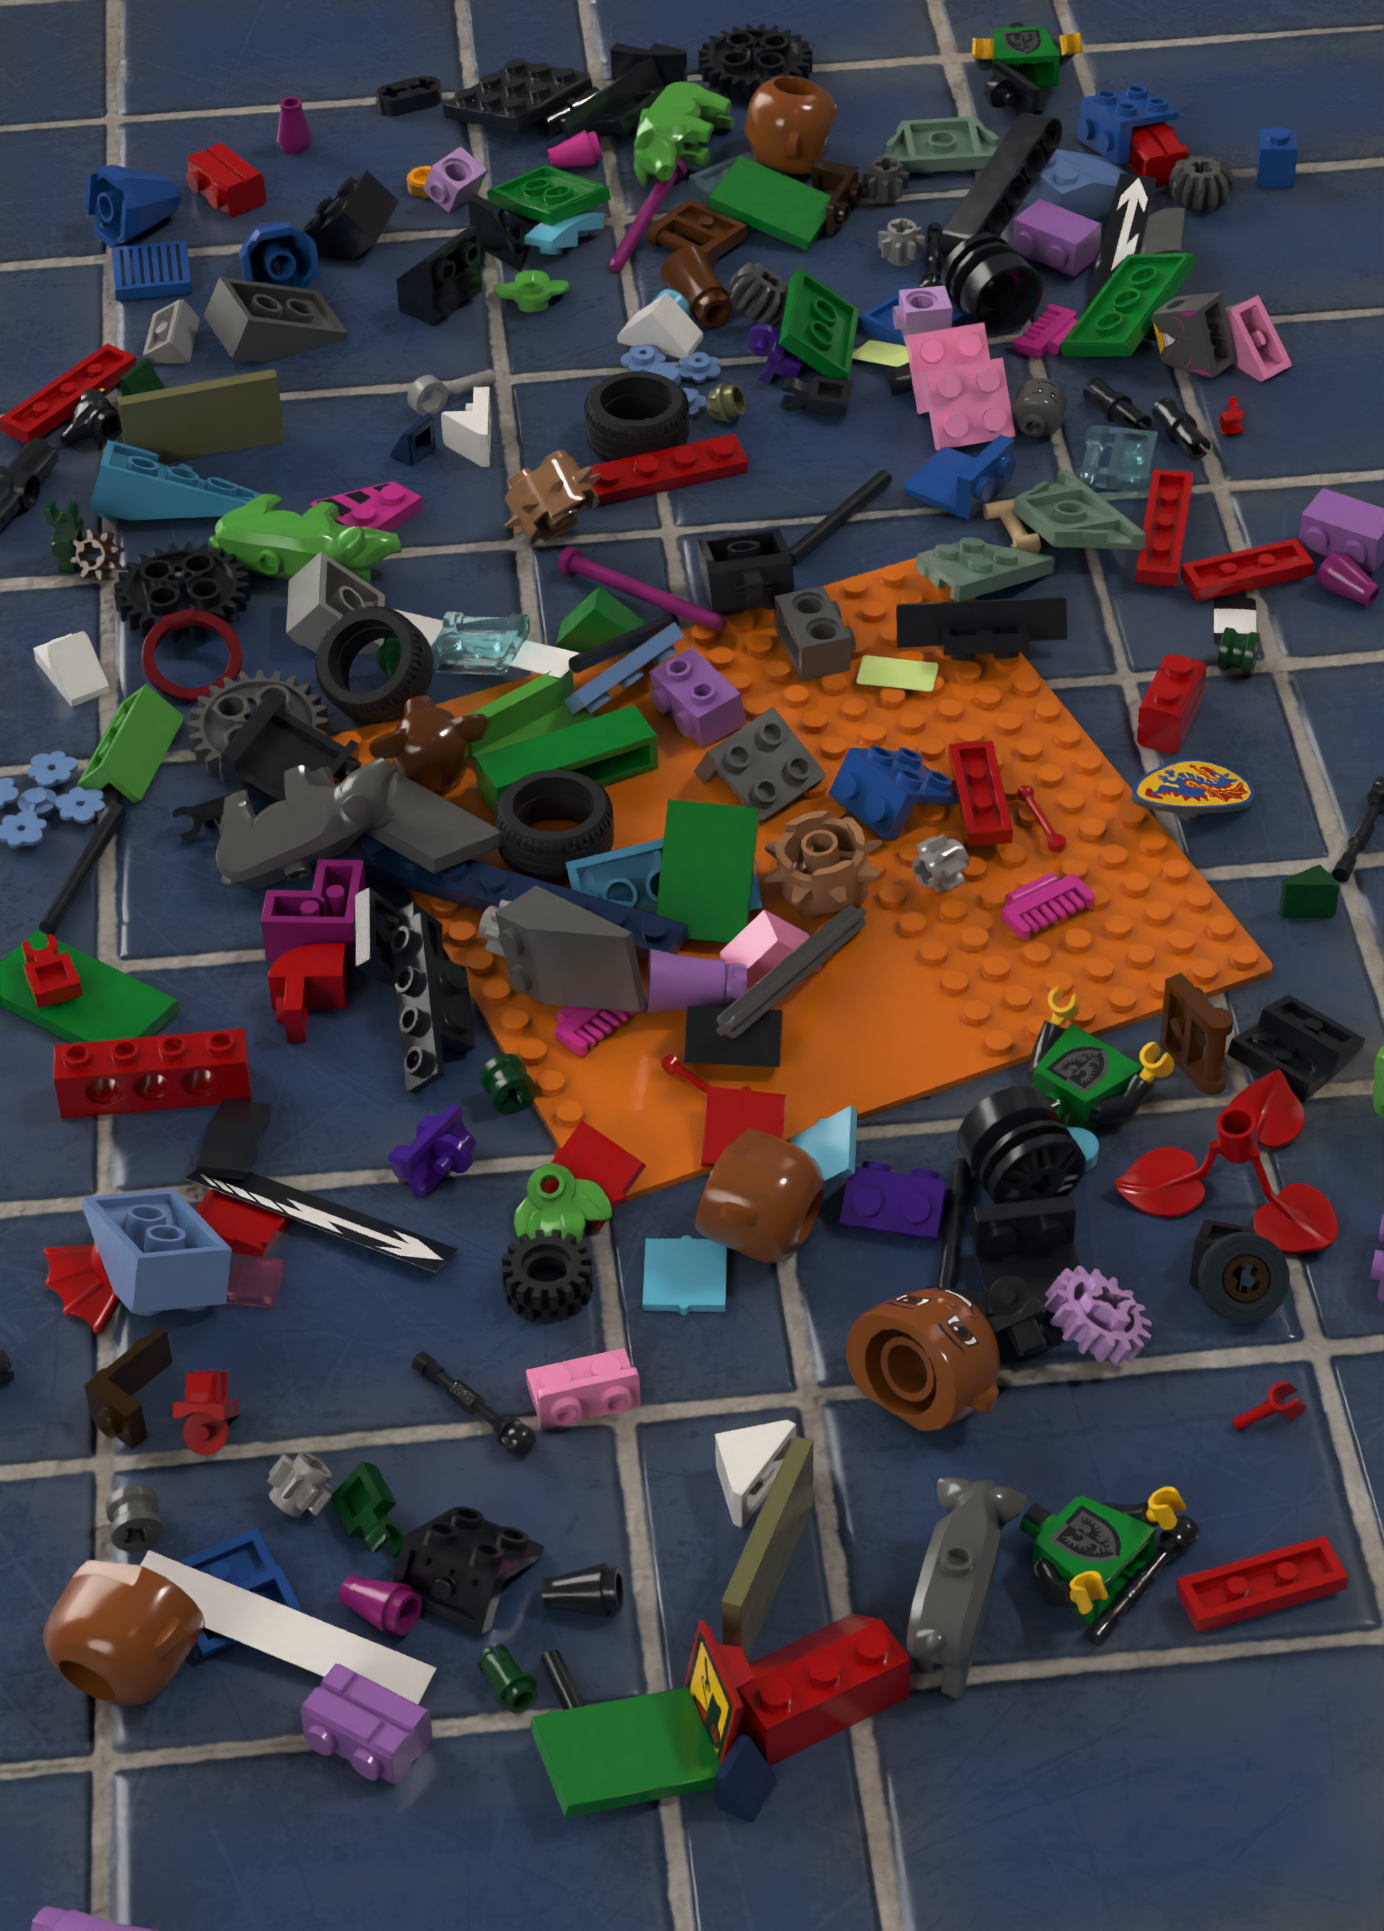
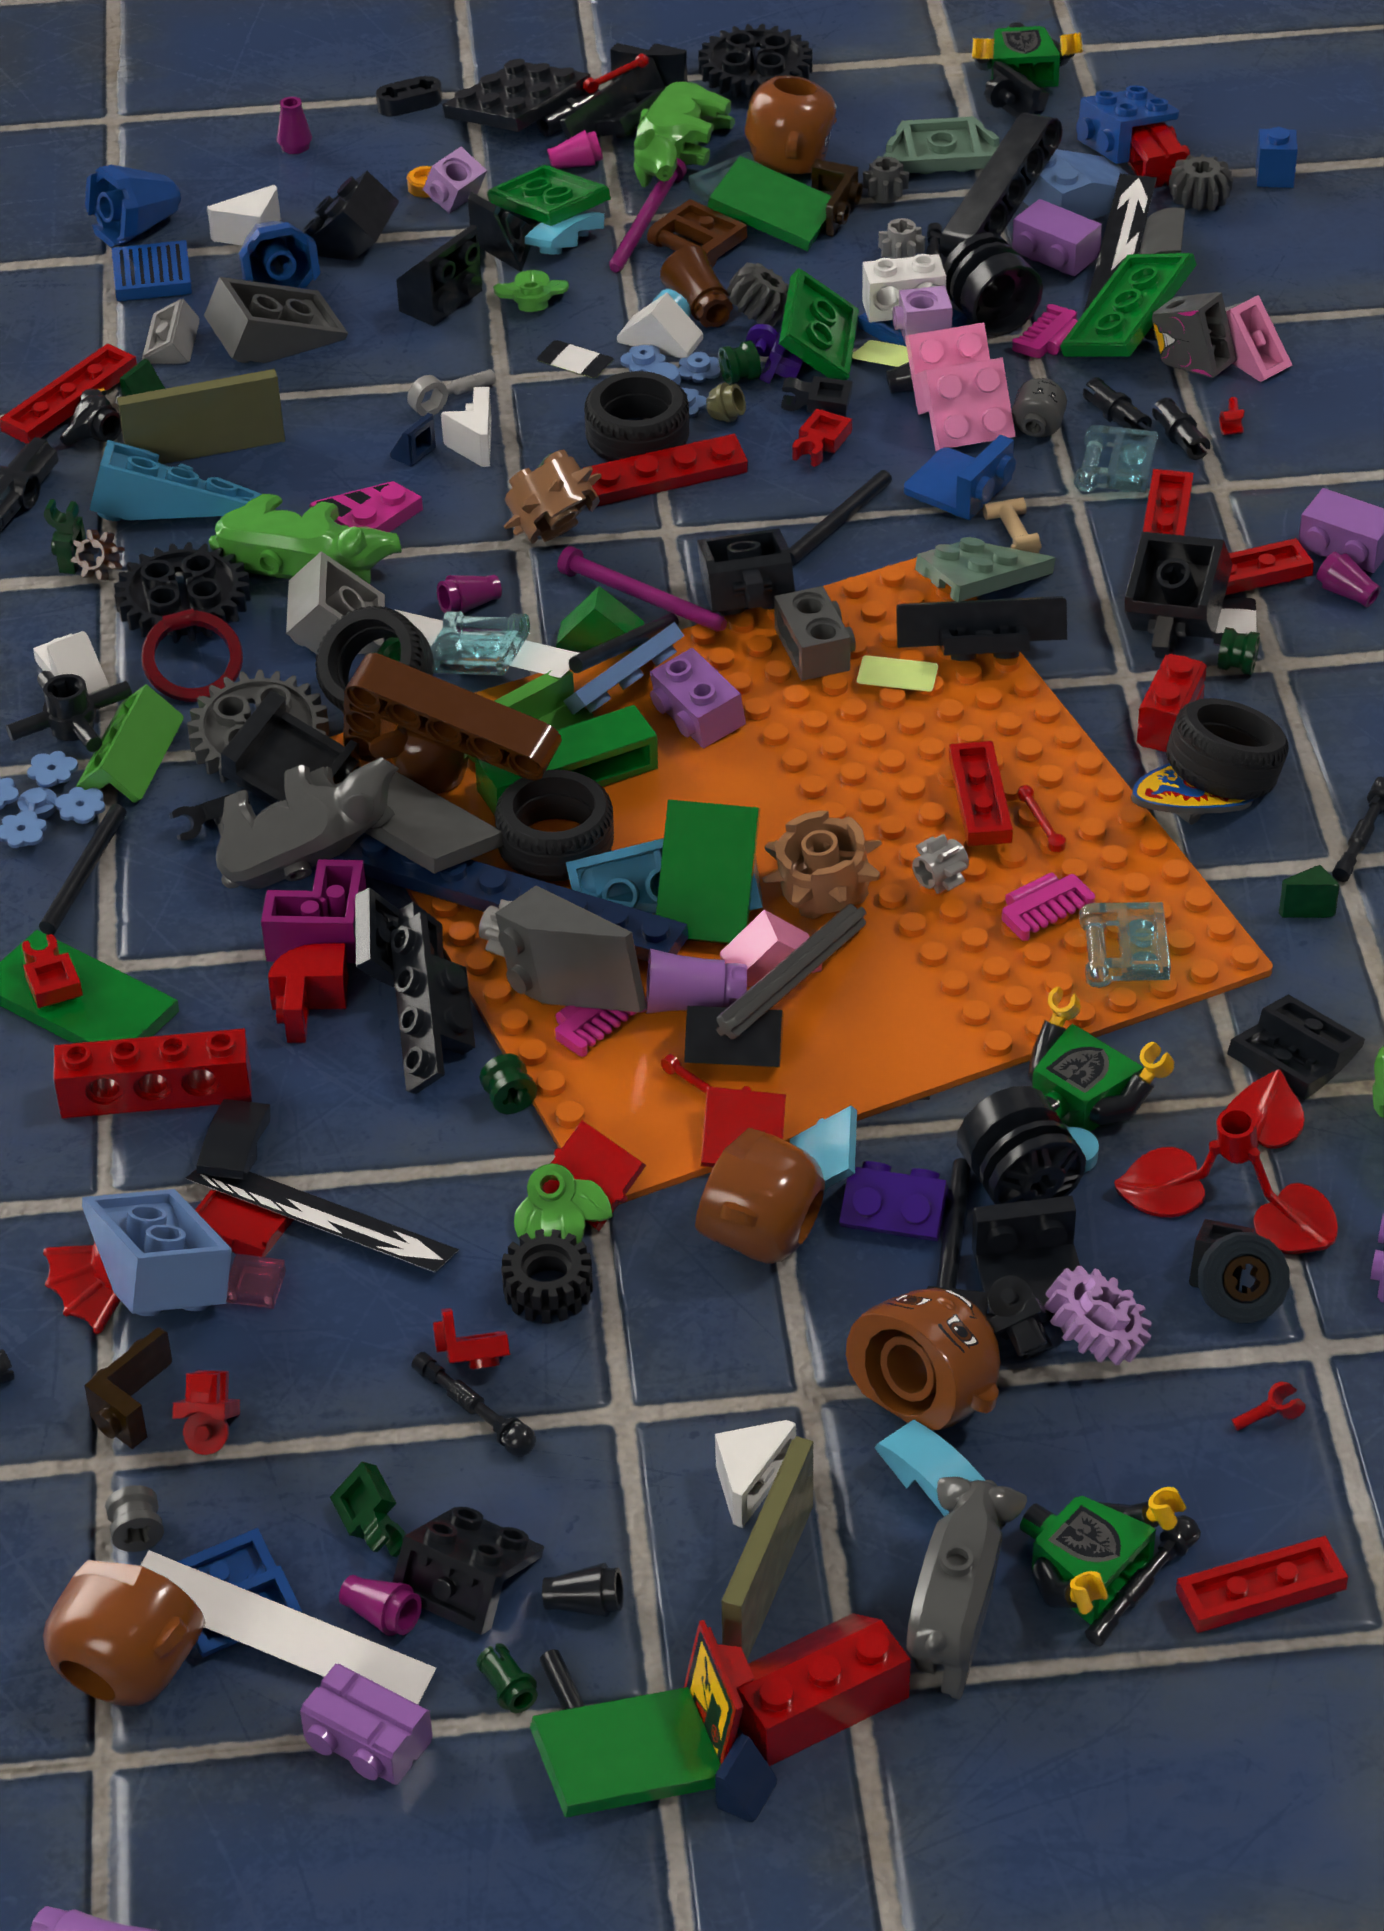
(69, 709): none -> black bar
(226, 180): red brick -> none
(235, 218): none -> white slope
(300, 1484): light grey gear -> none
(395, 694): none -> reddish brown beam
(439, 1148): dark purple hips -> none
(467, 592): none -> magenta cone
(478, 1349): none -> red bracket
(575, 359): none -> sticker
(584, 1388): bright pink bracket -> none
(591, 84): none -> red hinge
(684, 1275): medium azure piece -> none
(739, 362): none -> dark green wheel
(763, 765): dark grey bracket -> none
(821, 433): none -> red plate
(885, 785): blue bracket -> none
(897, 275): none -> white brick
(924, 1458): none -> medium azure slope
(1076, 516): sand green wing -> none
(1140, 938): none -> clear light blue plate
(1177, 588): none -> black hinge
(1183, 1029): reddish brown plate -> none
(1227, 749): none -> black tyre

